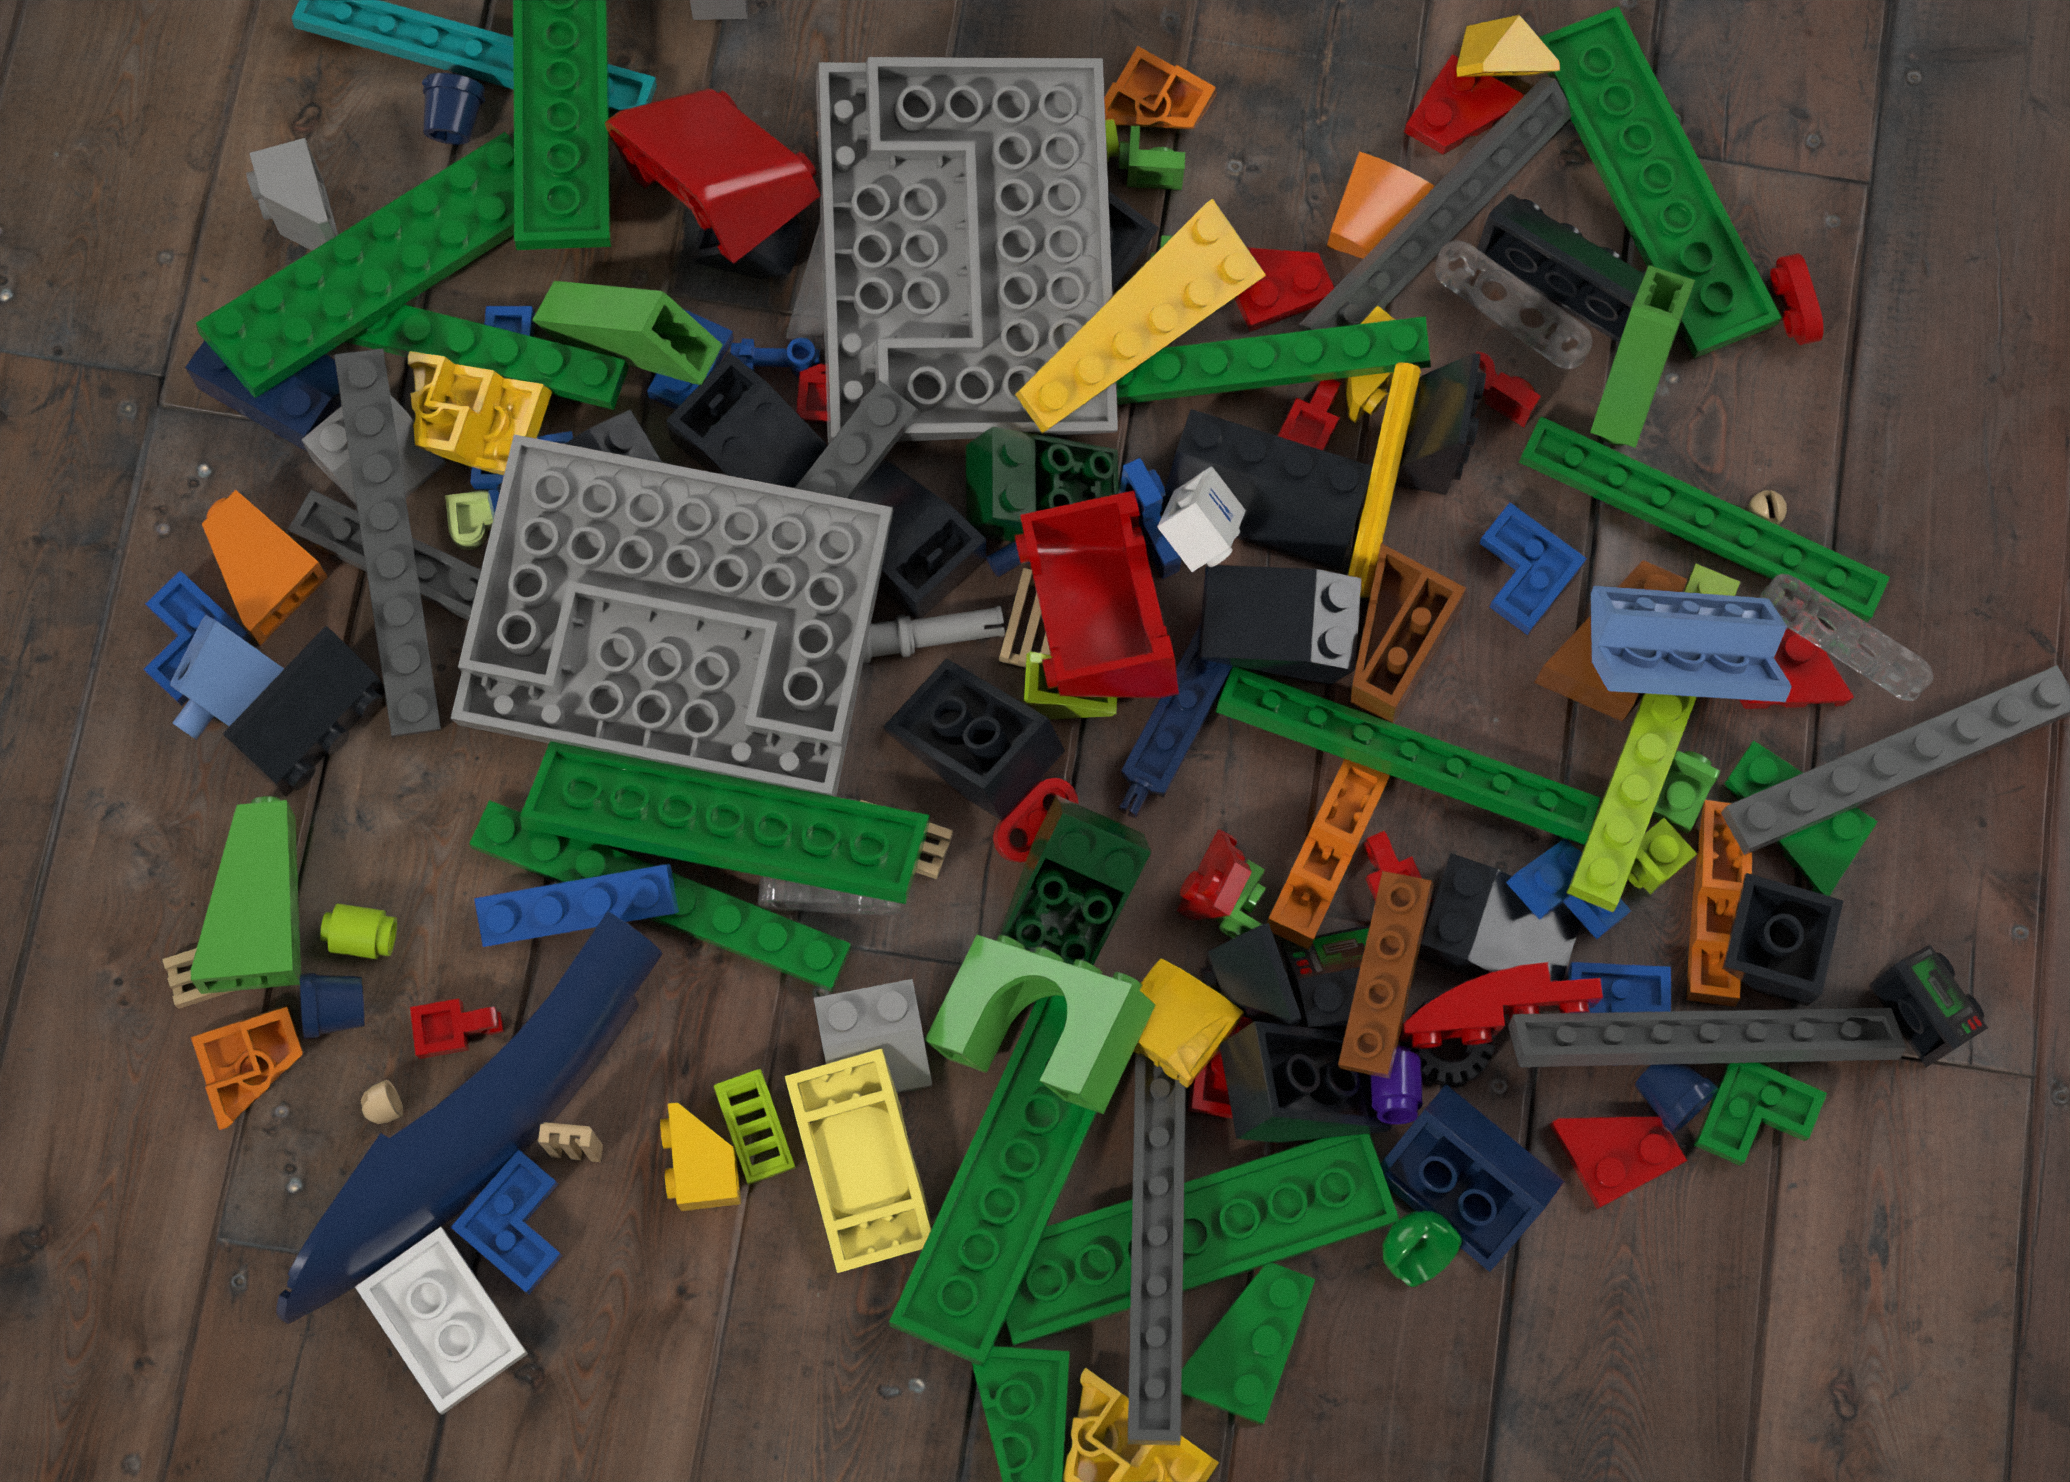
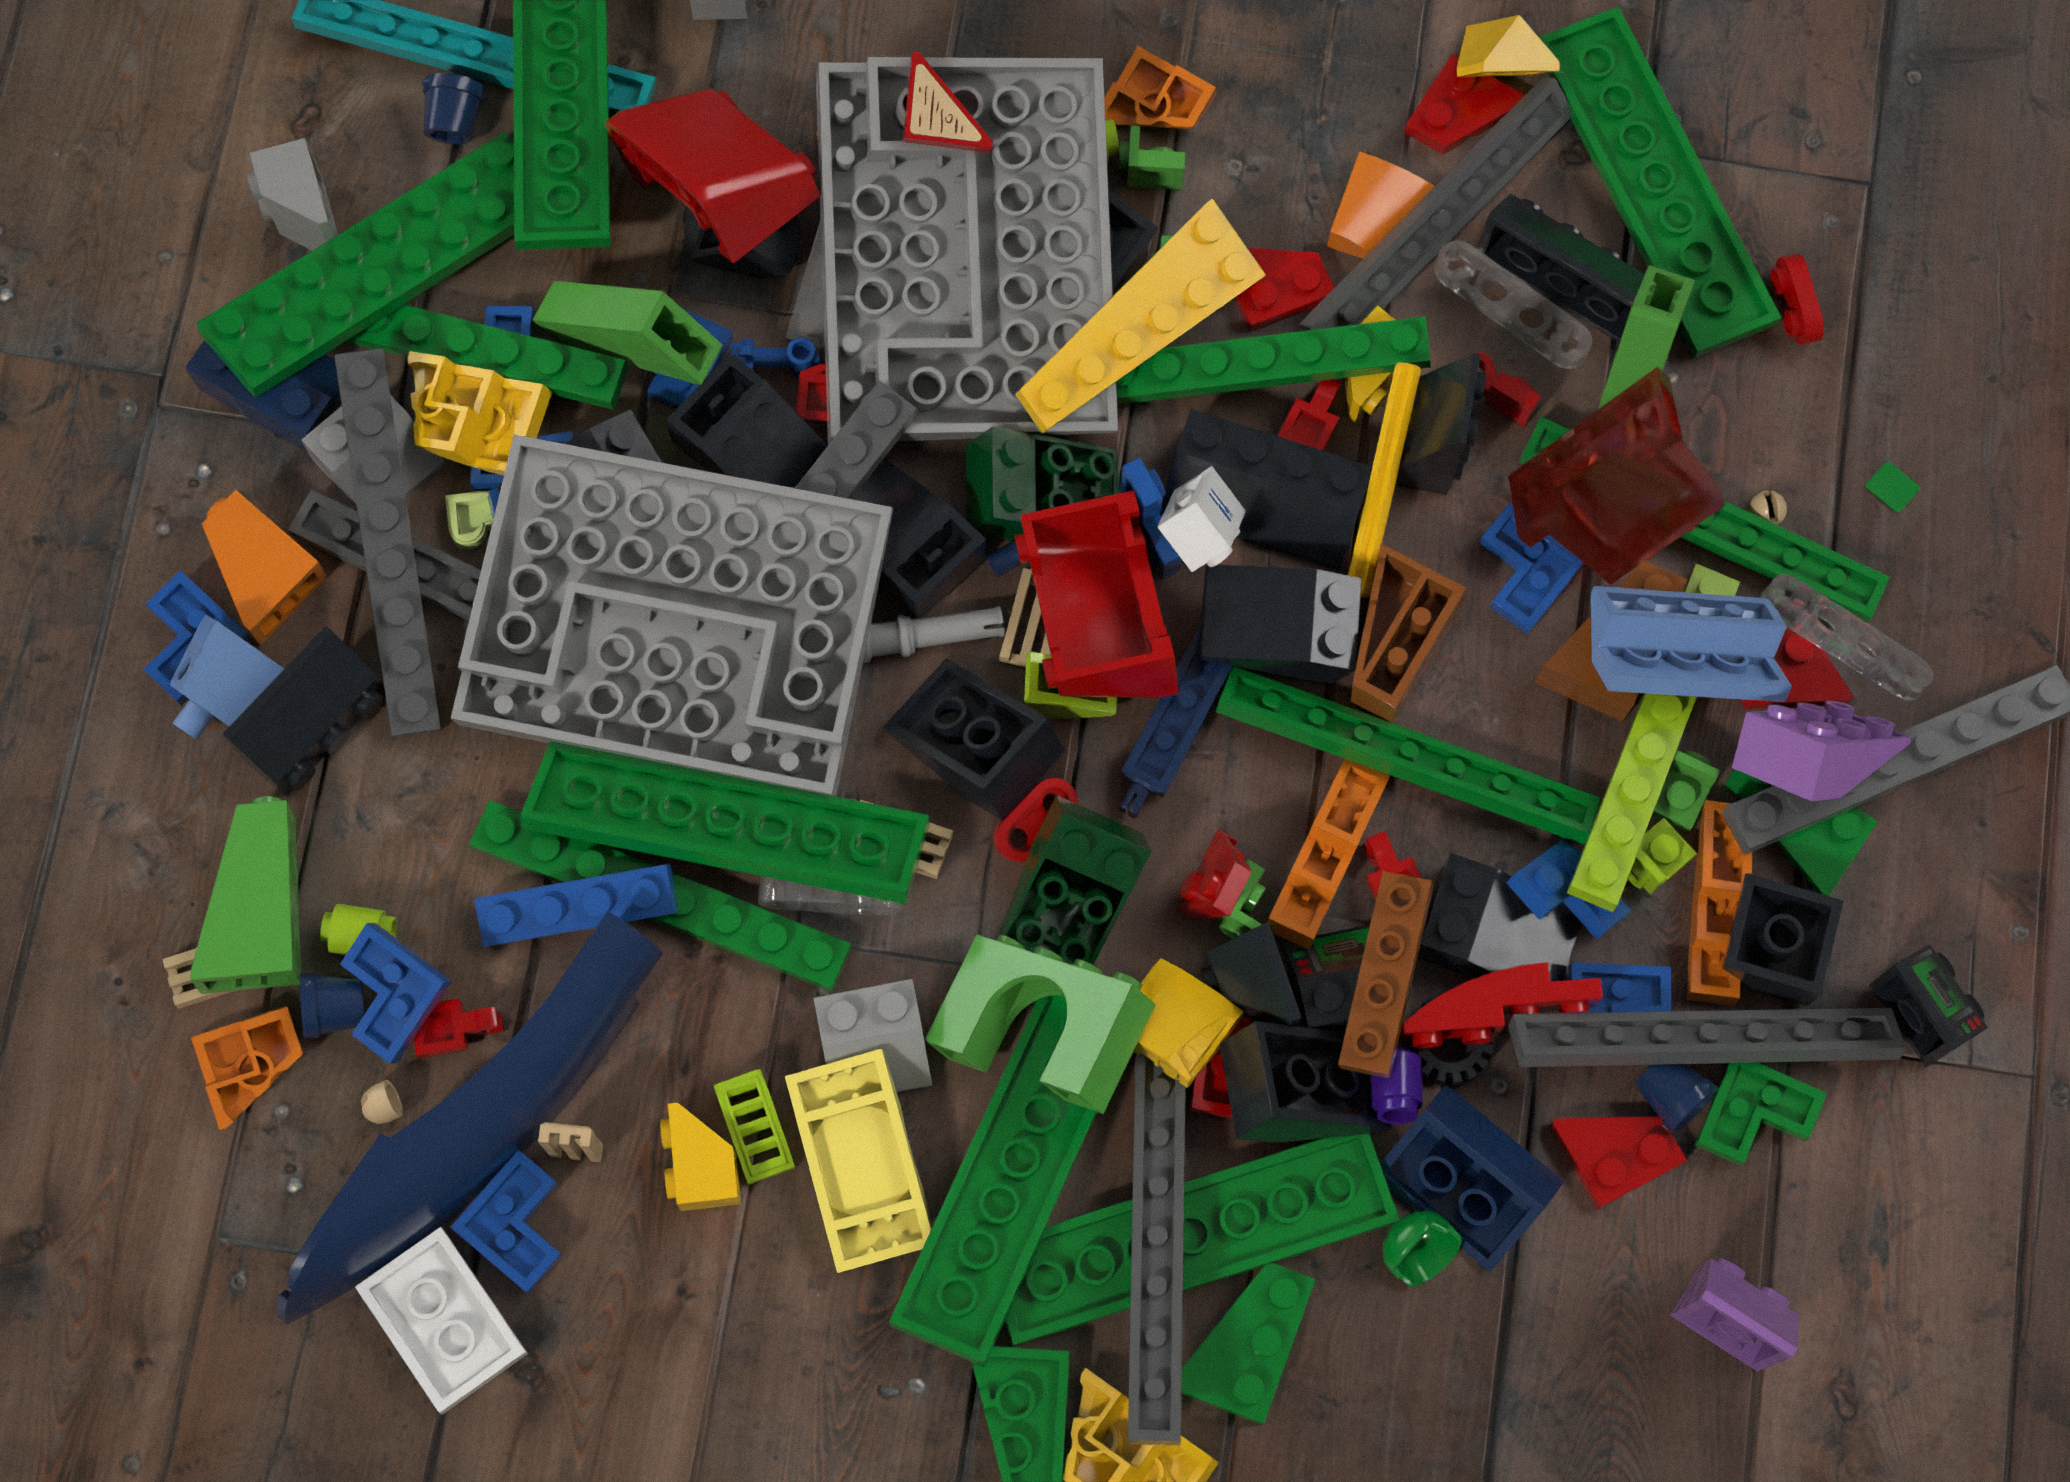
(405, 989): none -> blue plate
(936, 114): none -> tile
(1616, 483): none -> clear red windscreen
(1738, 1316): none -> medium lavender slope
(1815, 748): none -> medium lavender slope
(1892, 486): none -> green sticker

